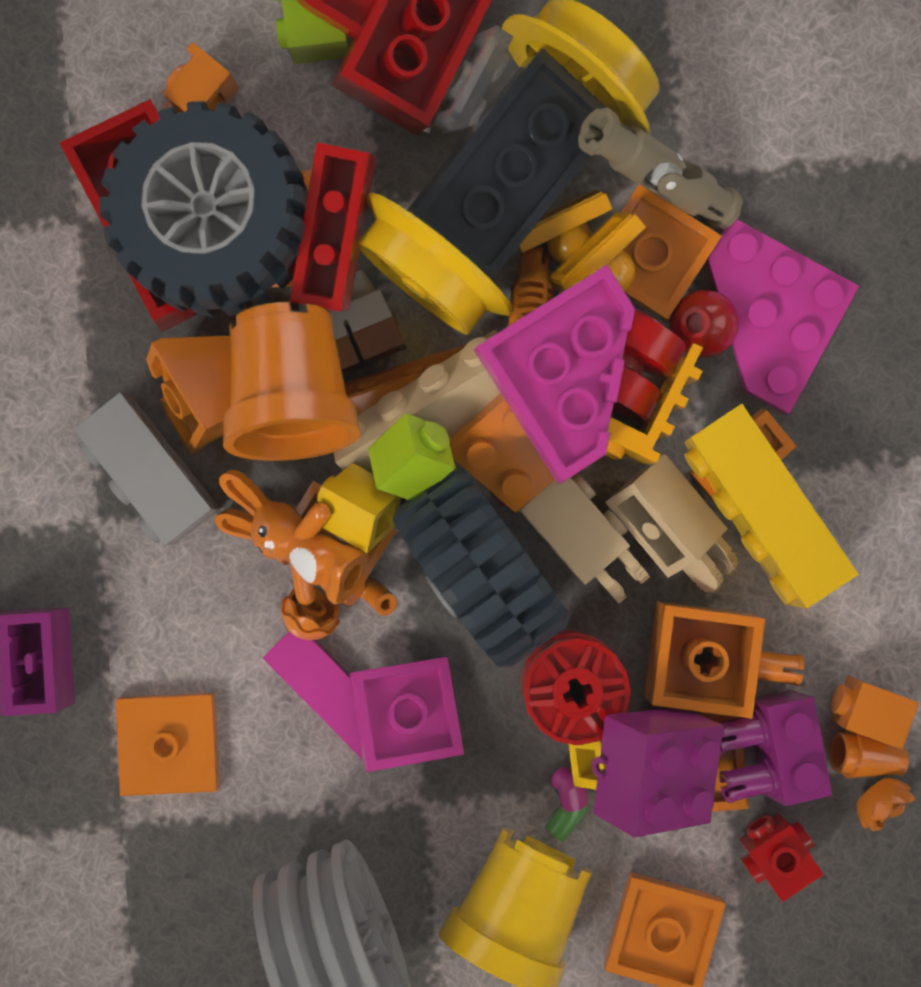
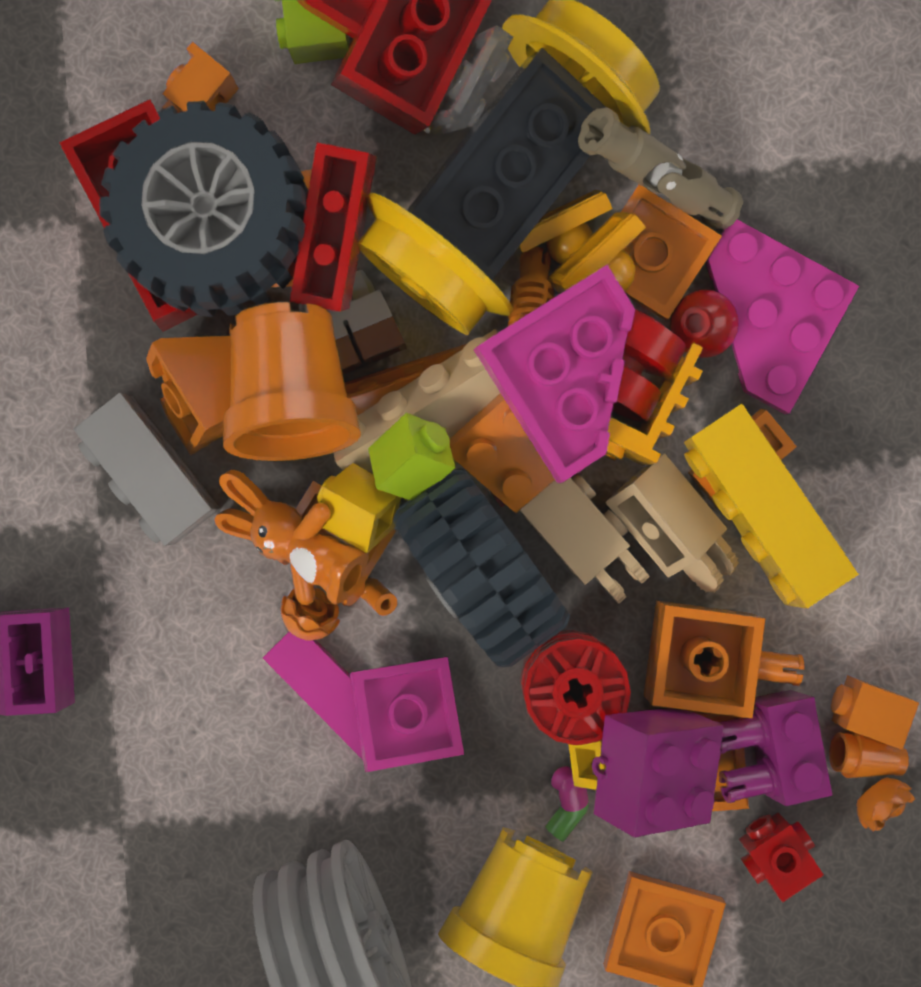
(167, 744): orange plate -> none

